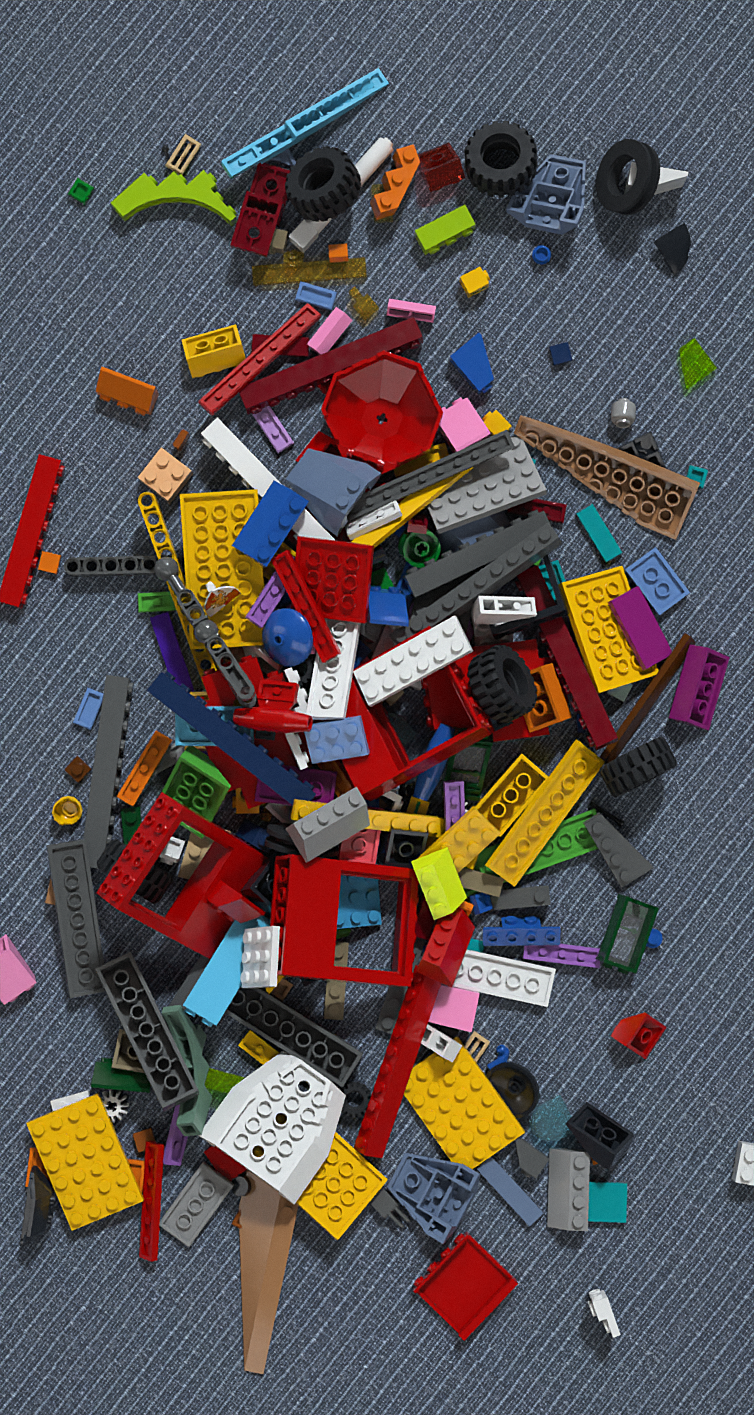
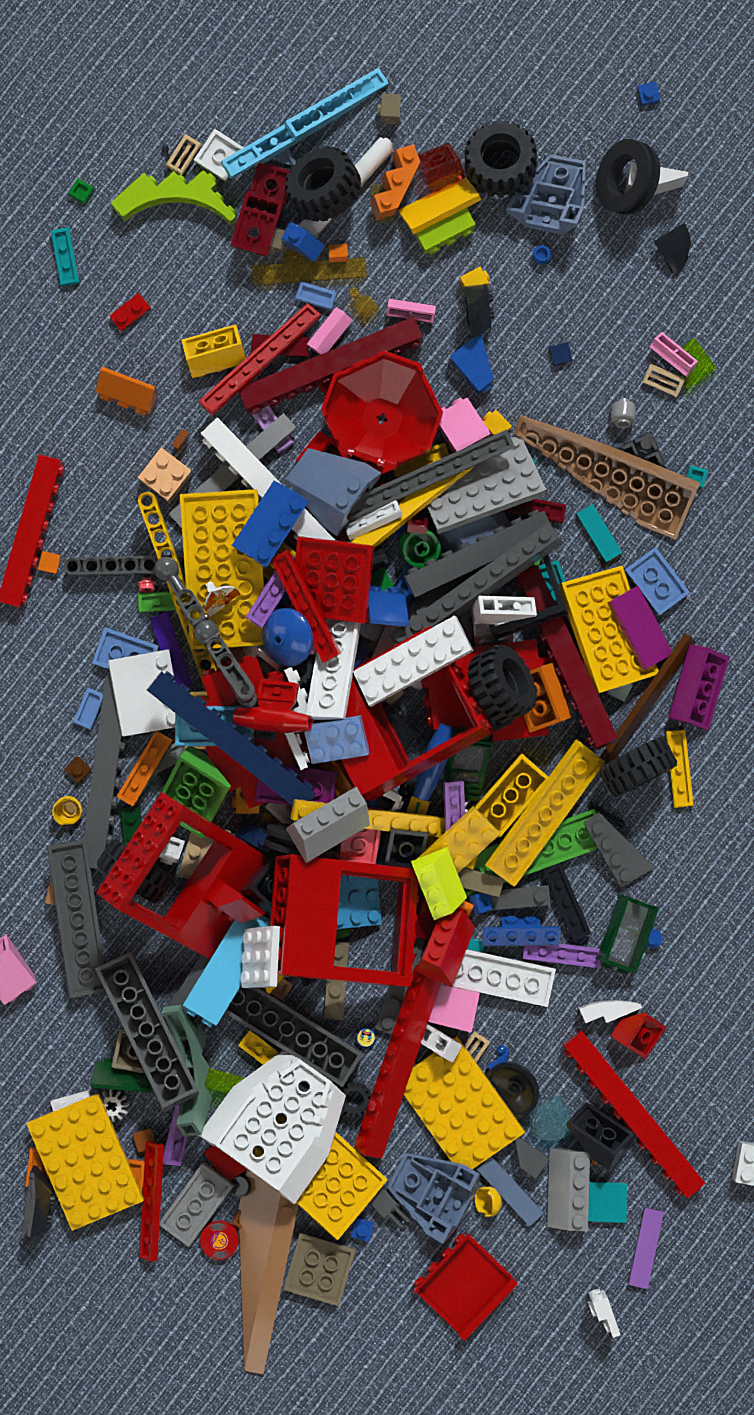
(65, 257): none -> teal tile
(119, 645): none -> medium blue plate
(130, 312): none -> red plate
(136, 707): none -> white slope
(147, 585): none -> coral plate
(214, 151): none -> white plate
(219, 1239): none -> red tile
(258, 447): none -> light grey tile
(302, 242): none -> blue slope
(319, 1269): none -> dark tan plate
(362, 1229): none -> blue plate
(366, 1037): none -> tile
(390, 108): none -> dark tan brick
(439, 205): none -> yellow tile
(478, 309): none -> black slope
(488, 1201): none -> yellow hair
(566, 901): none -> black plate
(608, 1009): none -> white slope
(633, 1113): none -> red brick
(645, 1248): none -> medium lavender tile
(648, 93): none -> blue plate
(664, 372): none -> tan tile
(674, 354): none -> bright pink piece
(680, 774): none -> yellow tile

